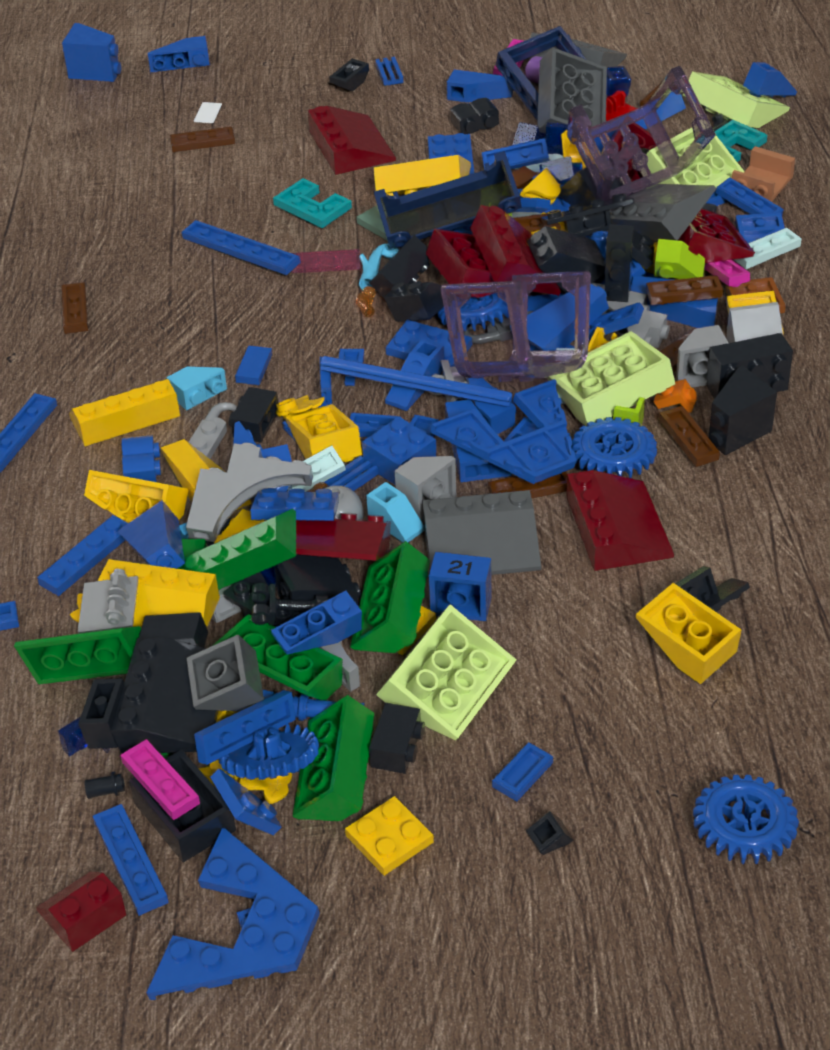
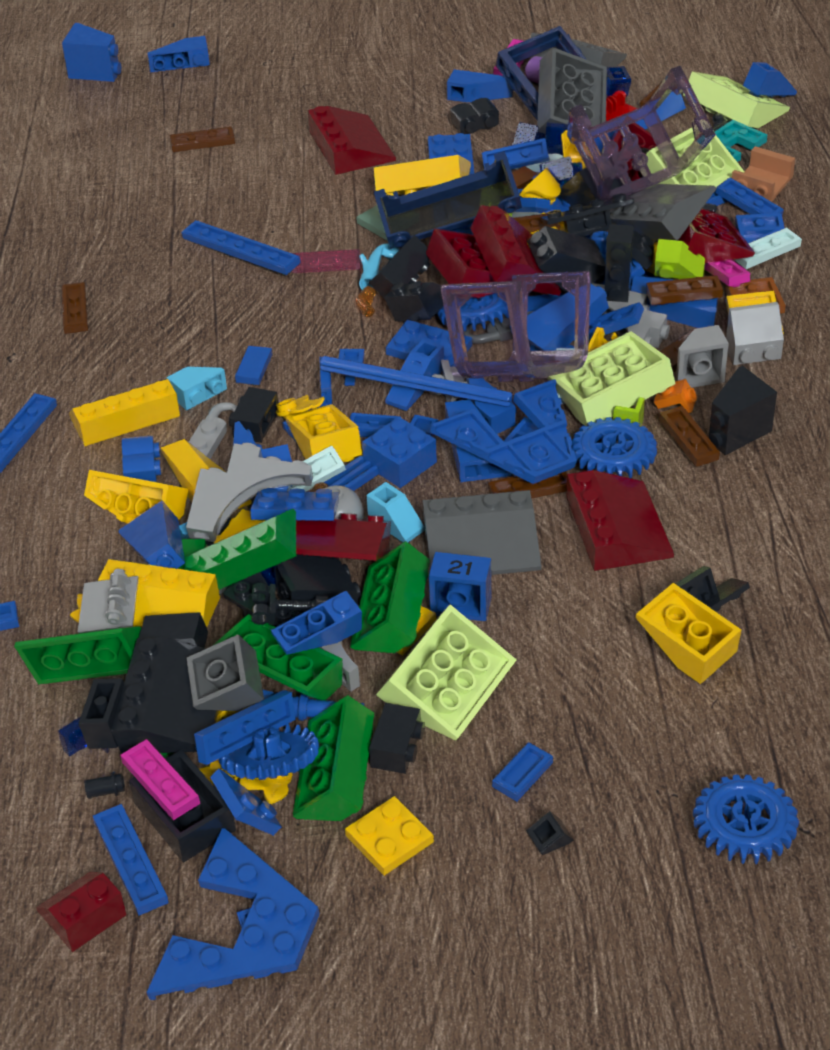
(83, 556): blue plate -> none
(207, 112): white sticker -> none
(224, 608): light grey tile -> none
(298, 202): teal plate -> none
(350, 75): black slope -> none
(379, 65): blue tile -> none
(426, 479): light grey slope -> none
(764, 356): black brick -> none

